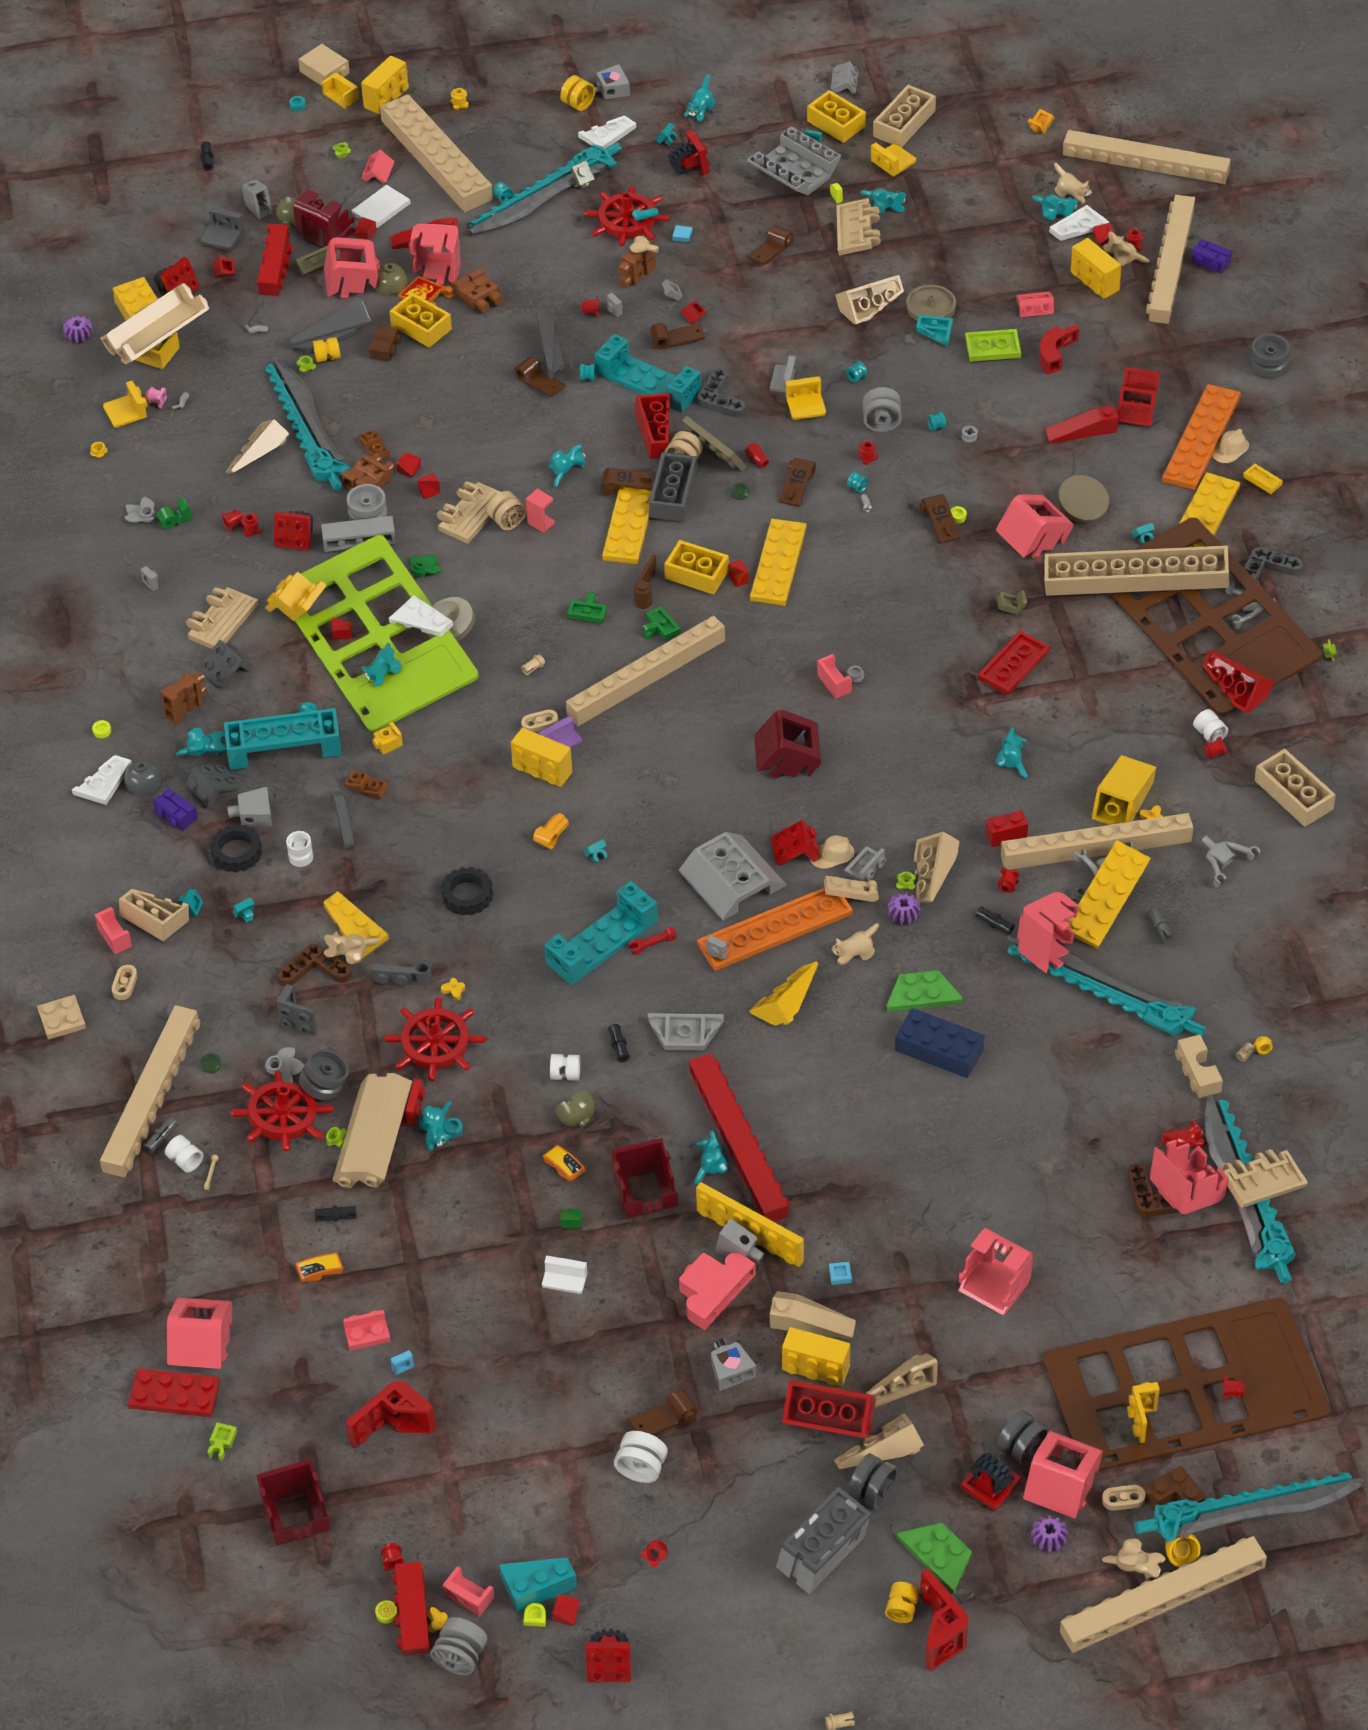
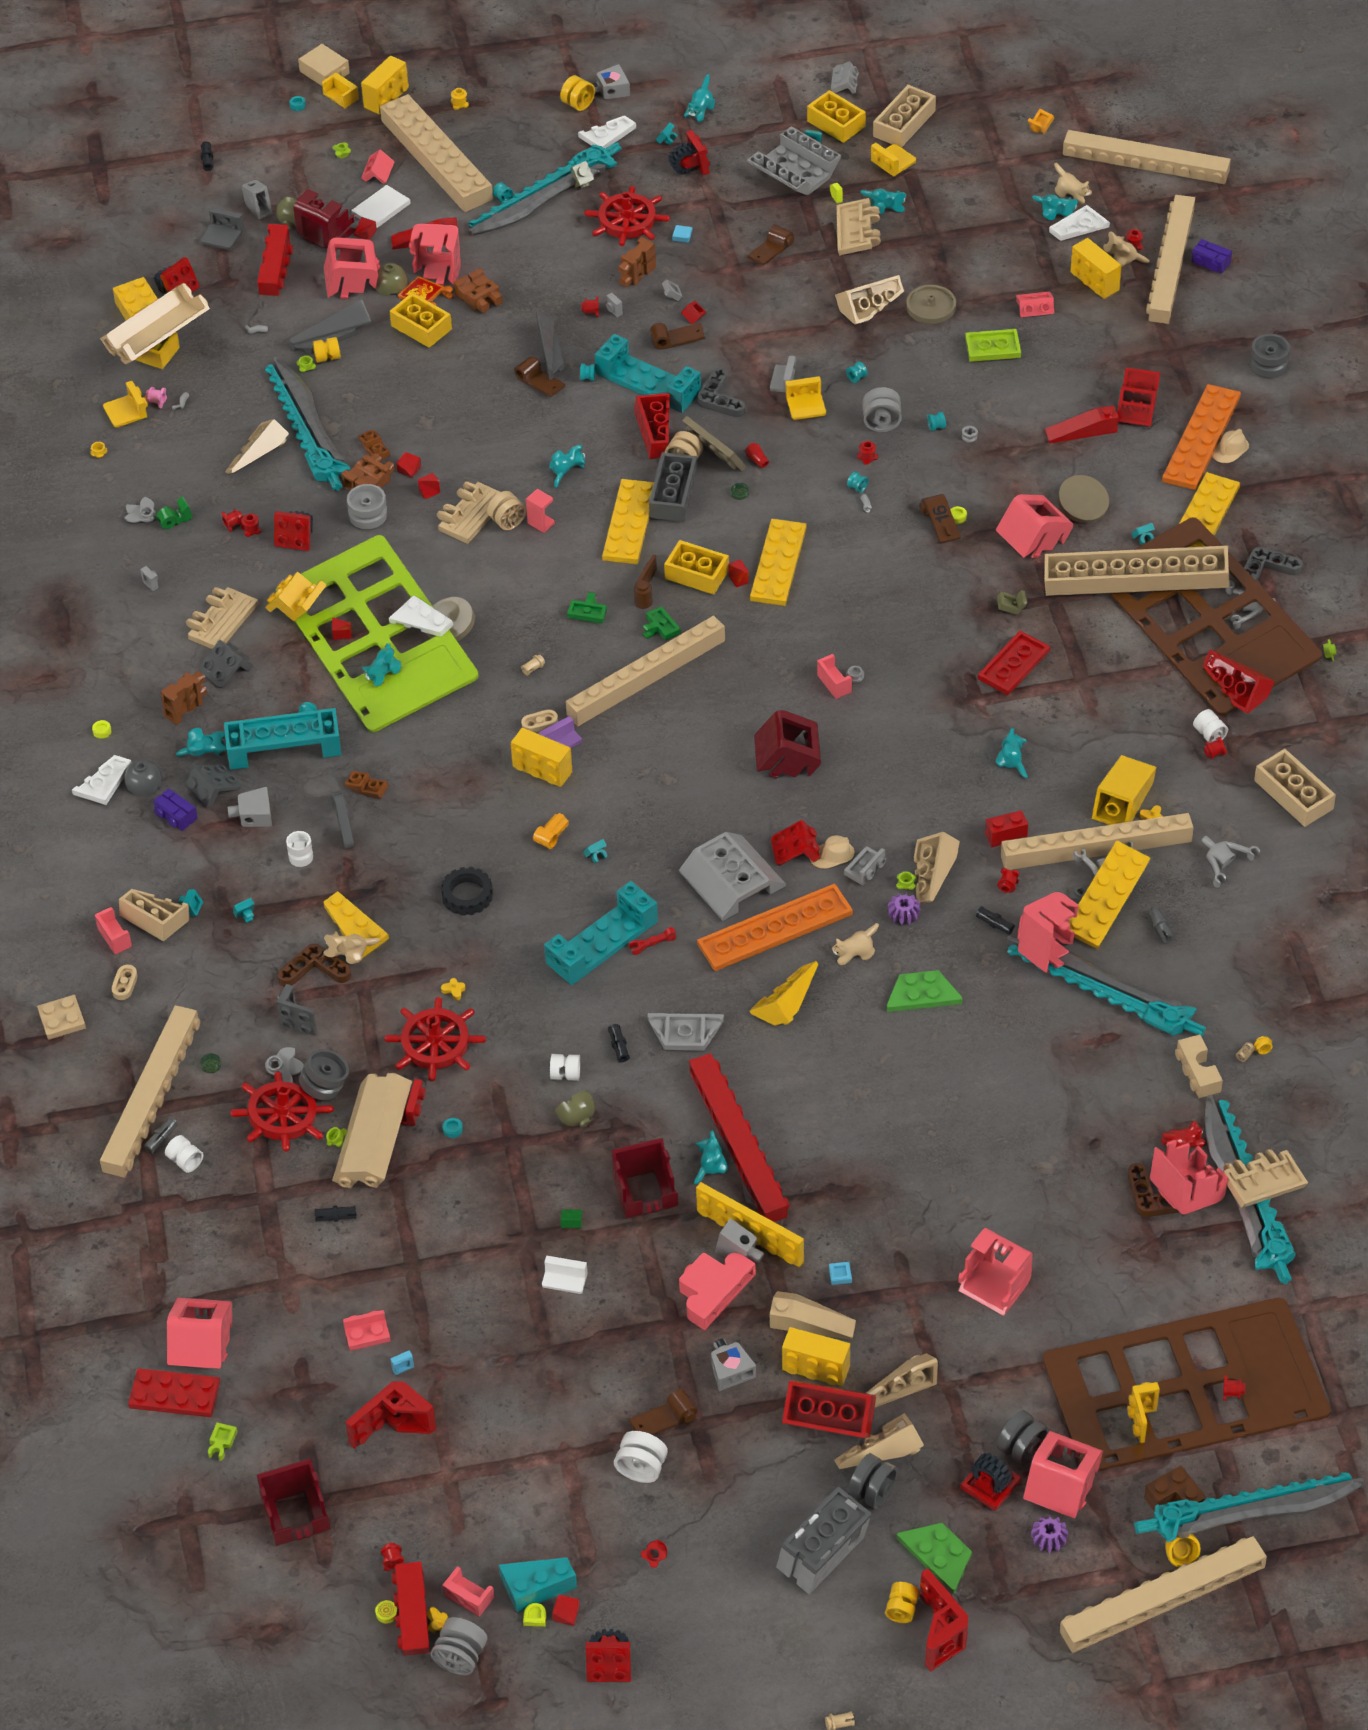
(77, 329): medium lavender gear -> none
(214, 1158): tan hinge -> none
(223, 267): red slope -> none
(236, 833): black tyre -> none
(313, 261): olive plate -> none
(315, 1267): slope -> none
(351, 533): light grey brick -> none
(384, 343): reddish brown brick -> none
(387, 739): yellow brick -> none
(417, 975): dark grey plate -> none
(424, 565): green plate -> none
(433, 1123): teal animal -> none
(564, 1162): slope -> none
(614, 478): reddish brown door -> none
(641, 245): tan rock -> none
(644, 214): teal arm -> none
(716, 947): light grey plate -> none
(799, 474): reddish brown door -> none
(851, 888): tan plate -> none
(935, 328): teal wing -> none
(939, 1043): dark blue brick -> none
(1051, 342): red arch -> none
(1101, 233): red slope -> none
(1123, 1496): tan plate -> none
(1134, 1559): tan animal -> none
(1262, 478): yellow plate -> none

